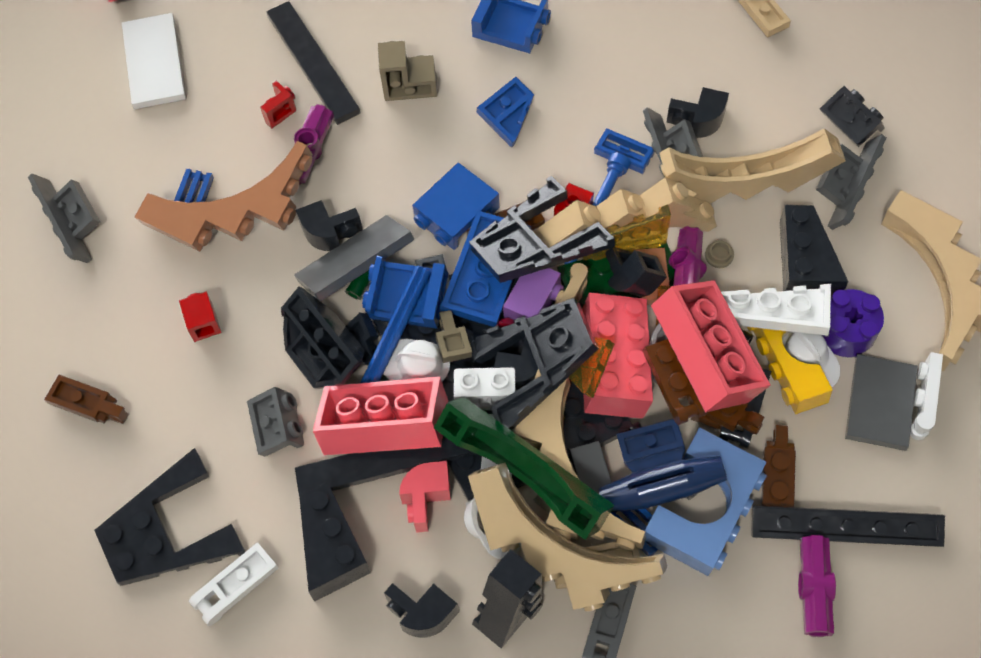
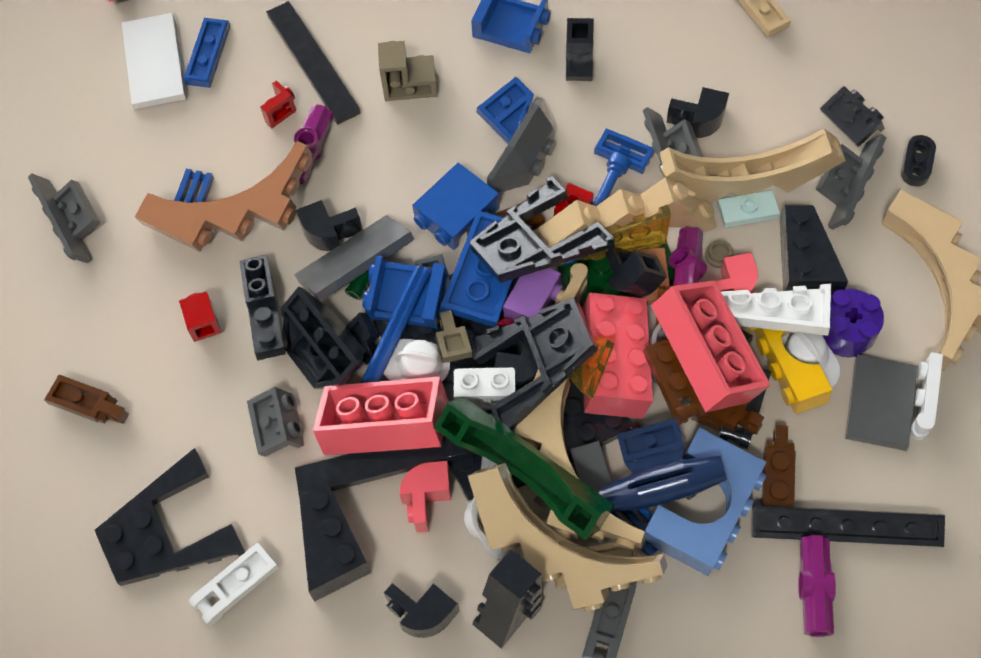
(206, 52): none -> blue tile
(262, 307): none -> black slope
(525, 151): none -> dark grey wedge
(579, 49): none -> black brick
(738, 273): none -> coral brick
(748, 209): none -> light aqua plate
(917, 162): none -> black plate

